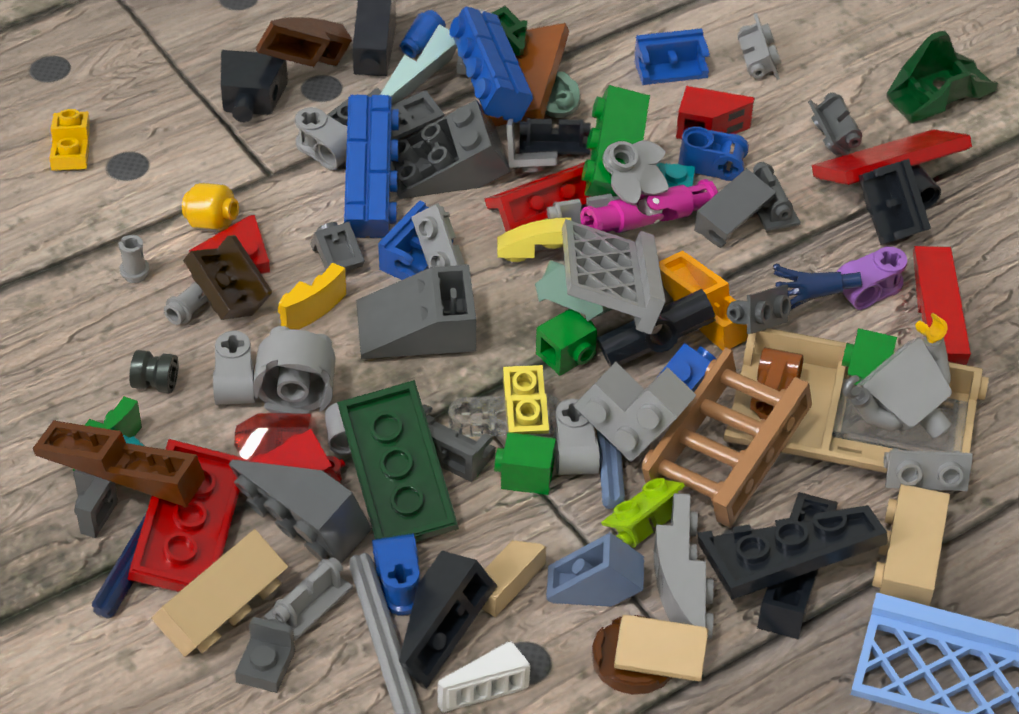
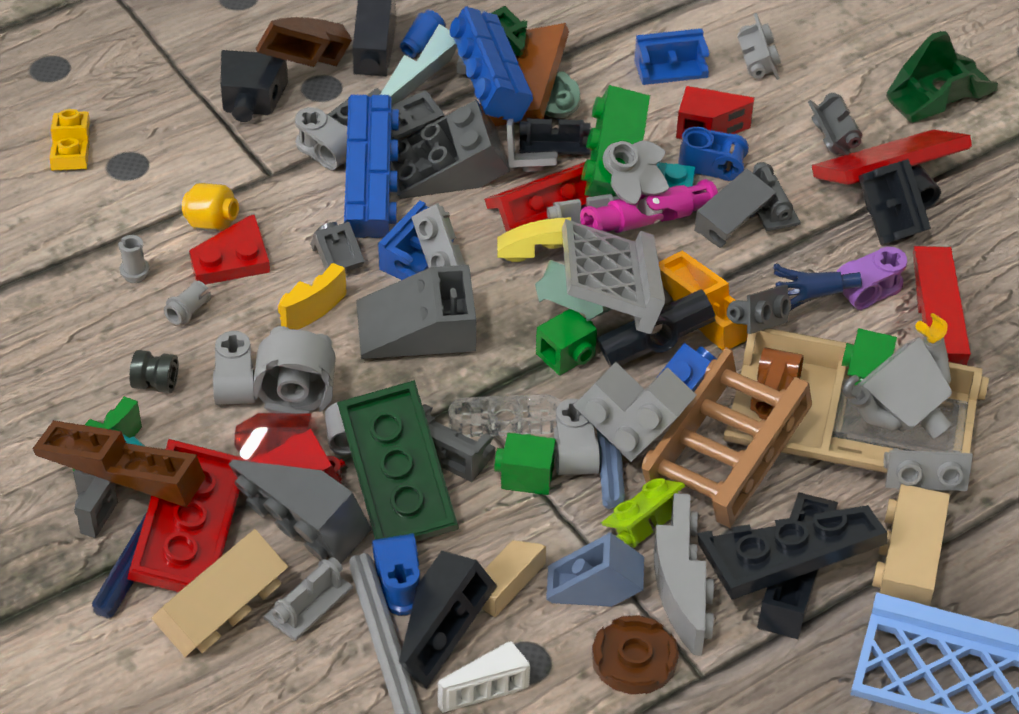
(229, 279): dark brown bracket -> none
(266, 654): dark grey bracket -> none
(525, 400): light yellow slope -> none
(661, 647): tan slope -> none

